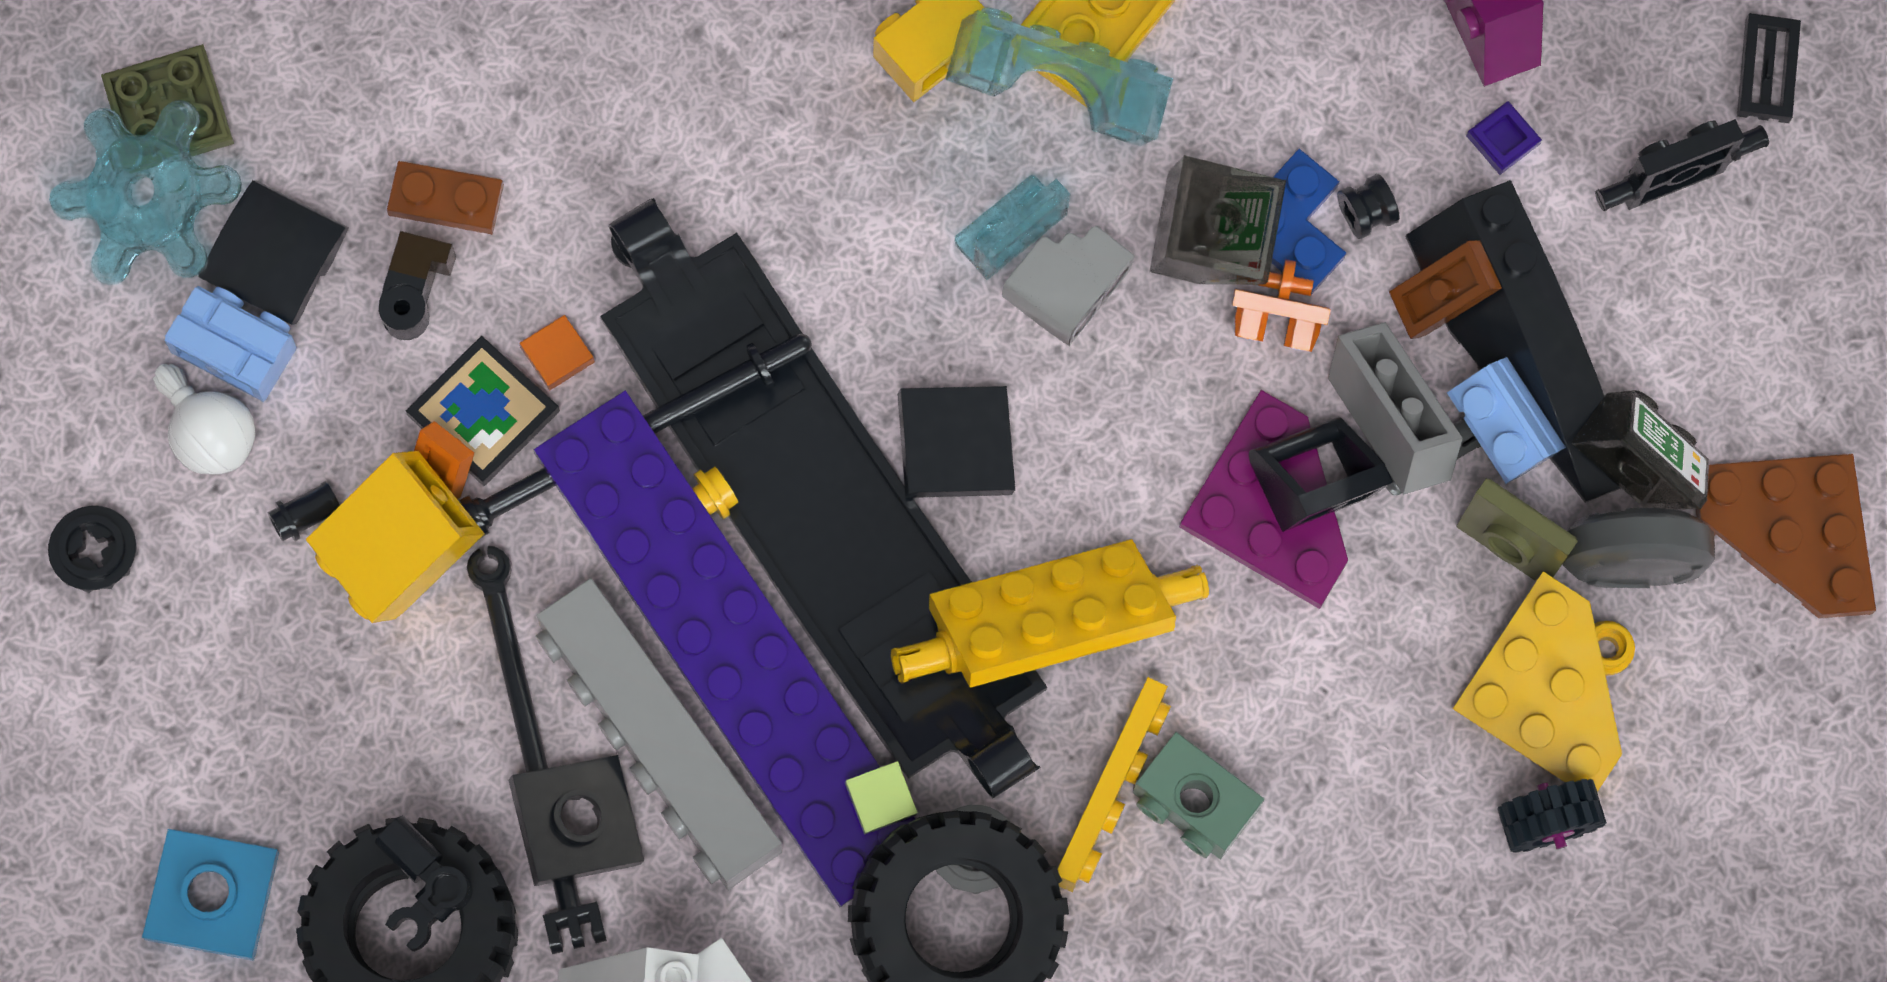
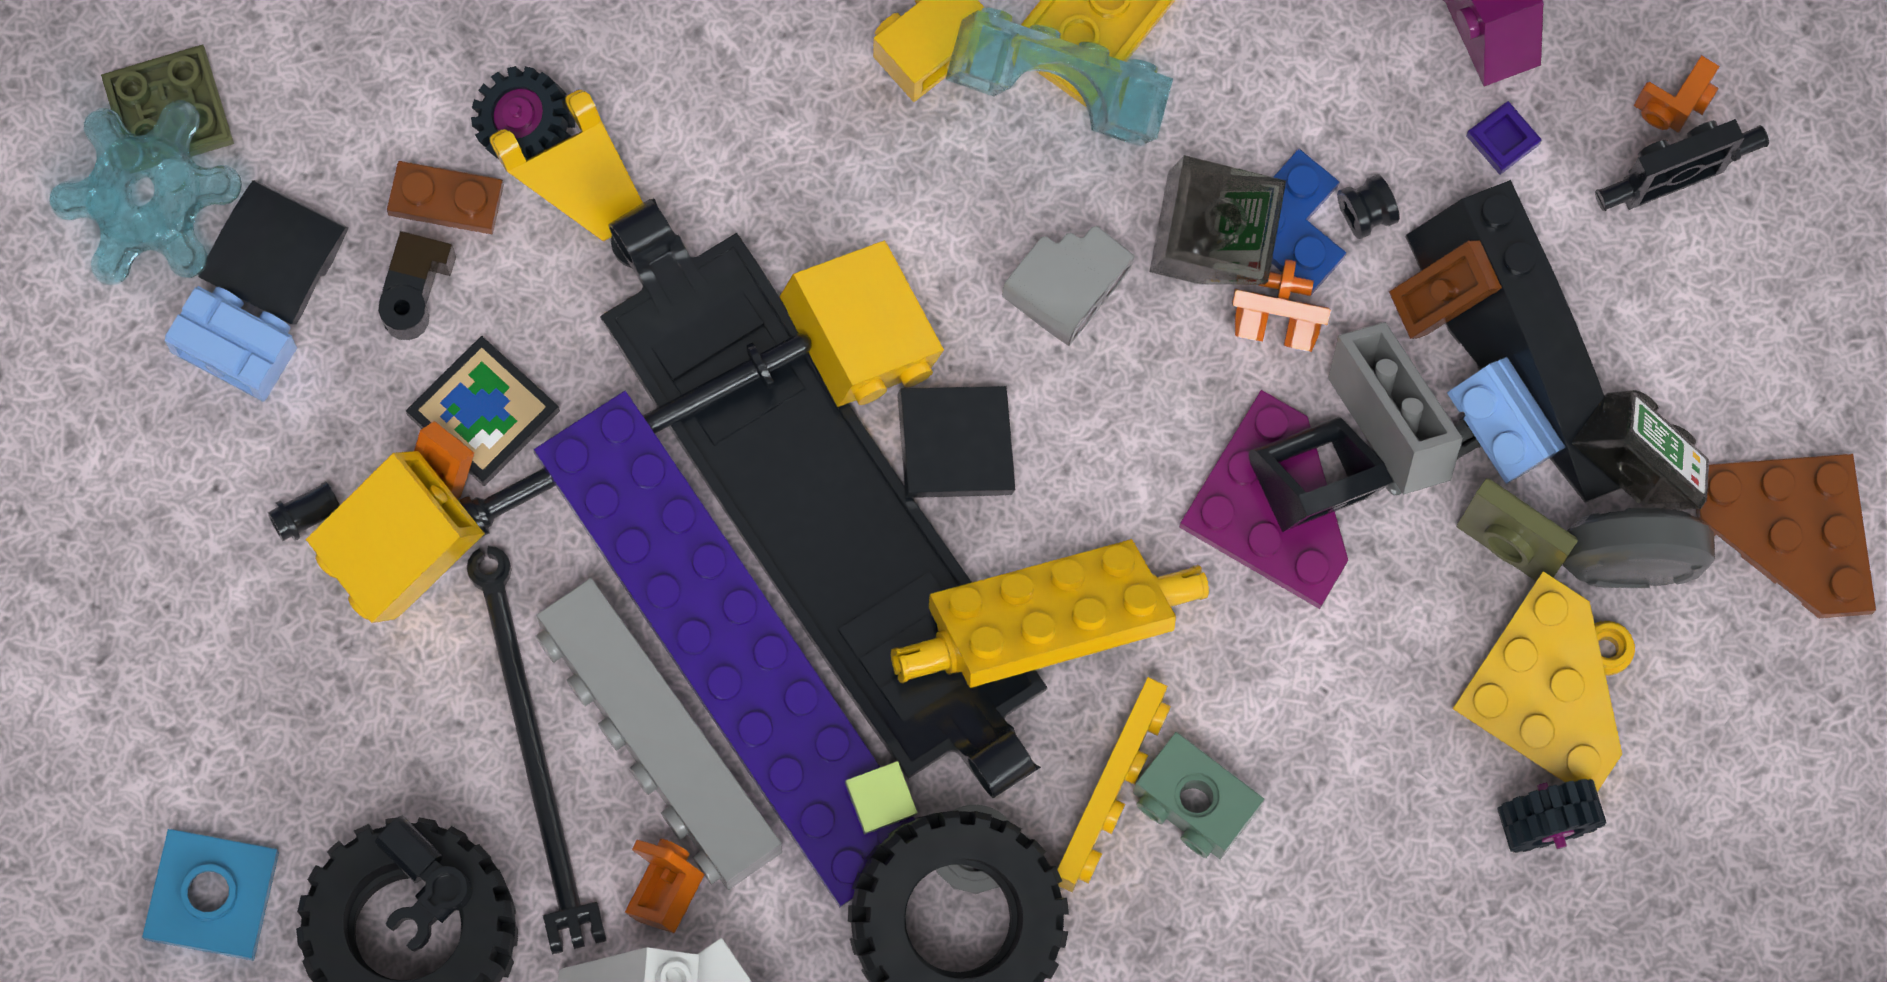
(68, 541): black gear -> none
(207, 428): white hair -> none
(525, 105): none -> black wheel
(550, 847): black piece -> none
(557, 352): orange tile -> none
(578, 174): none -> yellow flag
(665, 887): none -> orange bracket
(714, 492): yellow plate -> none
(862, 324): none -> yellow brick
(1013, 224): clear light blue bracket -> none
(1667, 111): none -> orange bracket
(1764, 109): black tile -> none

